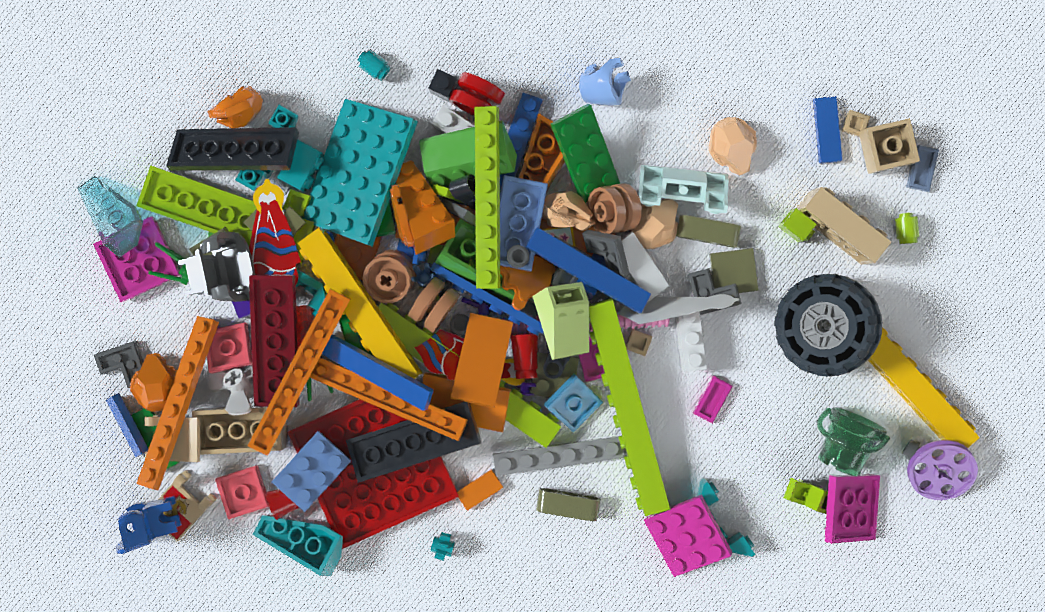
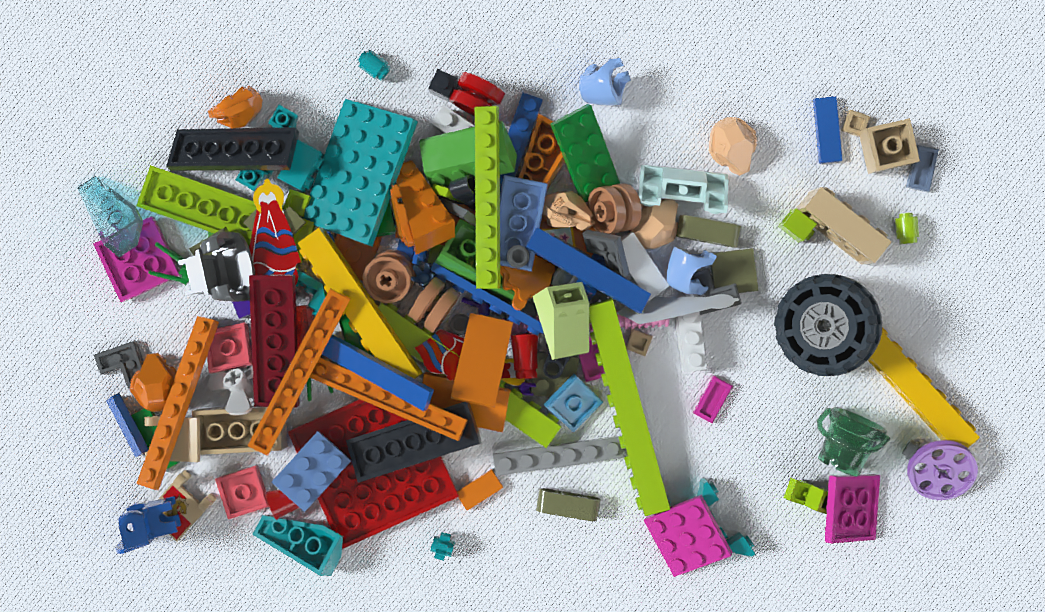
(683, 266): none -> light blue piece

